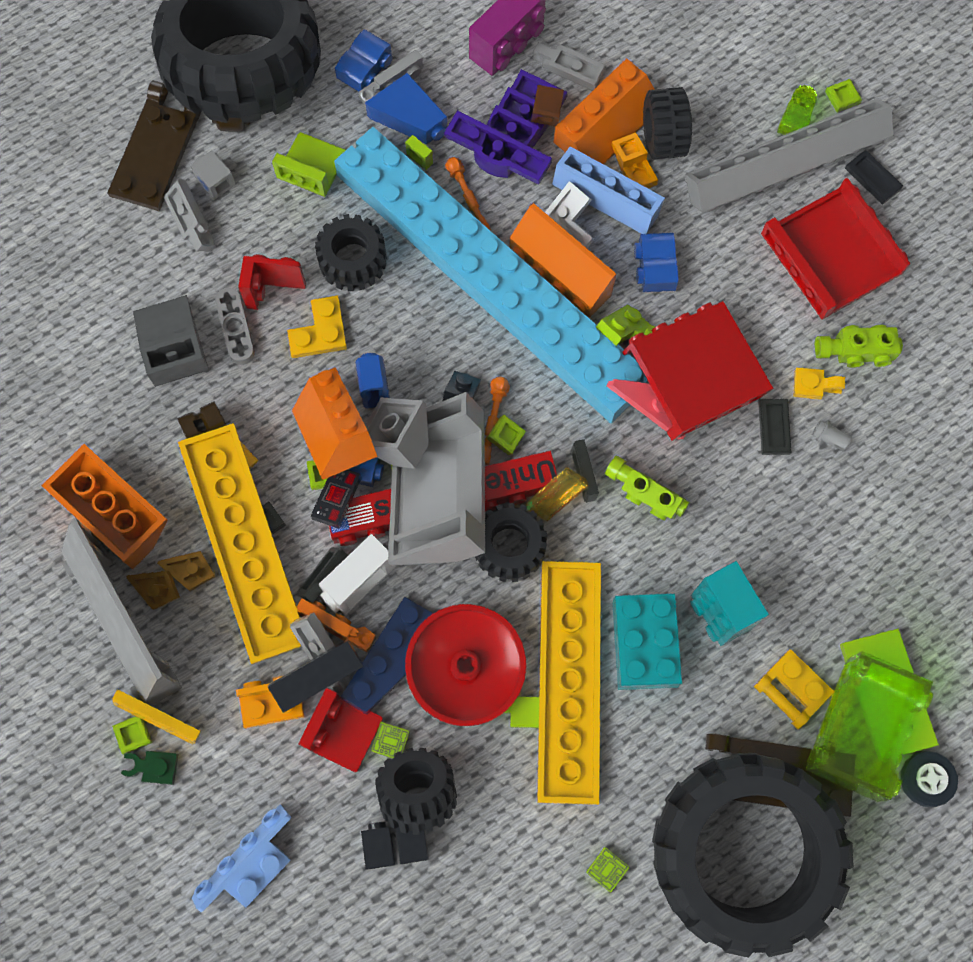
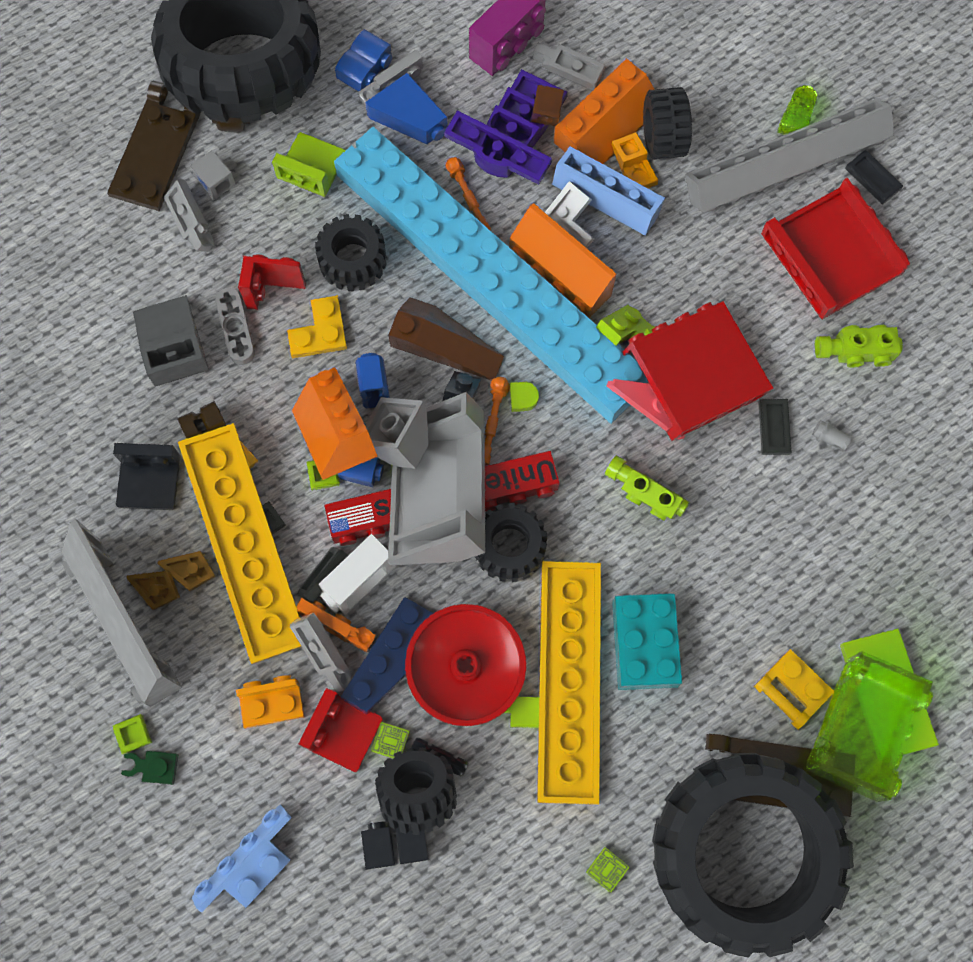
(107, 506): orange slope -> none
(147, 476): none -> black bracket
(155, 717): yellow tile -> none
(315, 675): black tile -> none
(336, 498): tile -> none
(419, 152): lime tile -> none
(439, 338): none -> reddish brown wedge
(458, 764): none -> black axle
(506, 435): lime tile -> none
(523, 396): none -> lime tile
(557, 494): clear yellow tile -> none
(584, 468): pearl dark grey tile -> none
(657, 262): blue brick -> none
(727, 604): teal brick -> none
(812, 384): yellow plate -> none
(843, 95): lime tile -> none
(940, 776): black wheel -> none

